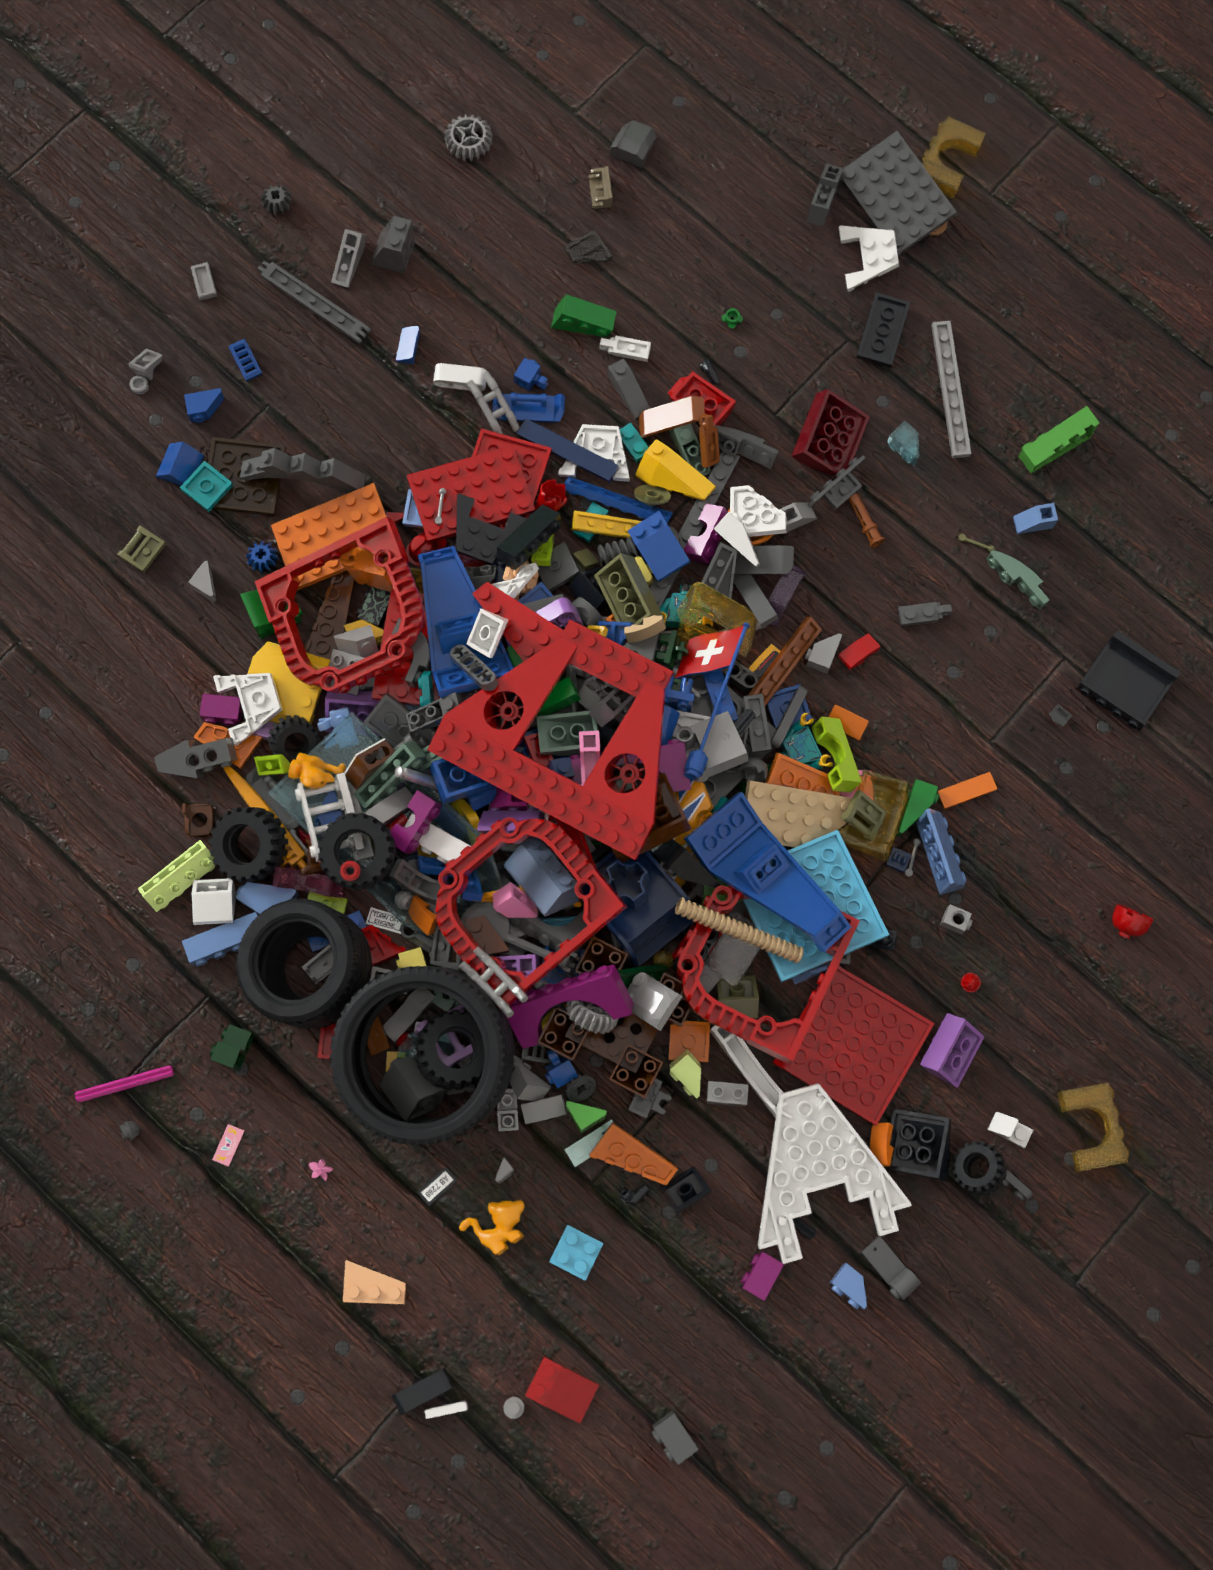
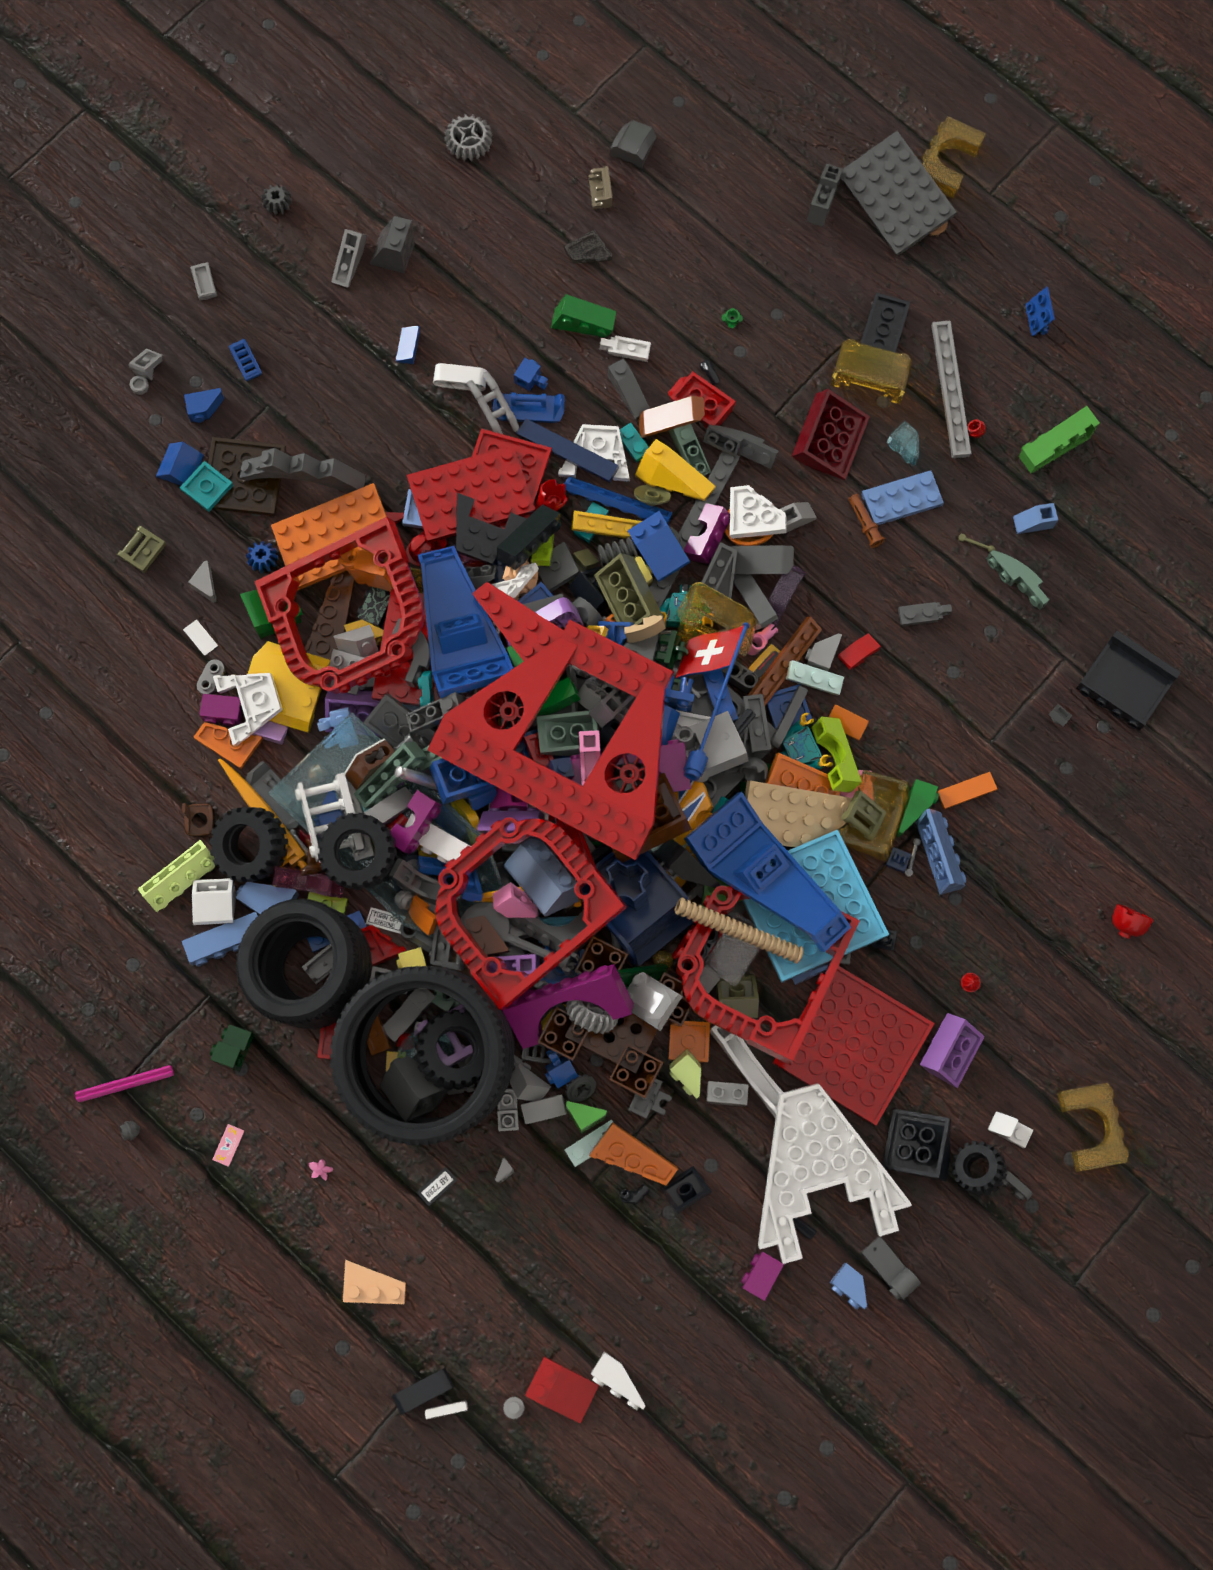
(180, 758): dark grey brick -> none
(200, 637): none -> white sticker
(207, 677): none -> light grey plate
(272, 764): lime slope -> none
(288, 727): black tyre -> none
(311, 771): light orange animal -> none
(313, 301): dark grey hinge -> none
(343, 870): red plate -> none
(438, 520): light grey hinge -> none
(474, 667): dark grey beam -> none
(481, 980): light grey piece -> none
(487, 632): white slope -> none
(505, 1217): light orange animal -> none
(576, 1252): medium azure plate -> none
(614, 1375): none -> white slope
(675, 1438): dark grey brick -> none
(708, 441): dark orange hinge -> none
(735, 533): white slope -> none
(761, 639): none -> bright pink pin
(814, 678): none -> light aqua plate
(840, 489): dark grey bracket -> none
(872, 369): none -> clear yellow windscreen
(877, 251): white wing -> none
(880, 1142): orange slope -> none
(902, 498): none -> medium blue plate
(948, 922): light grey brick -> none
(976, 428): none -> red plate
(1040, 312): none -> blue hinge

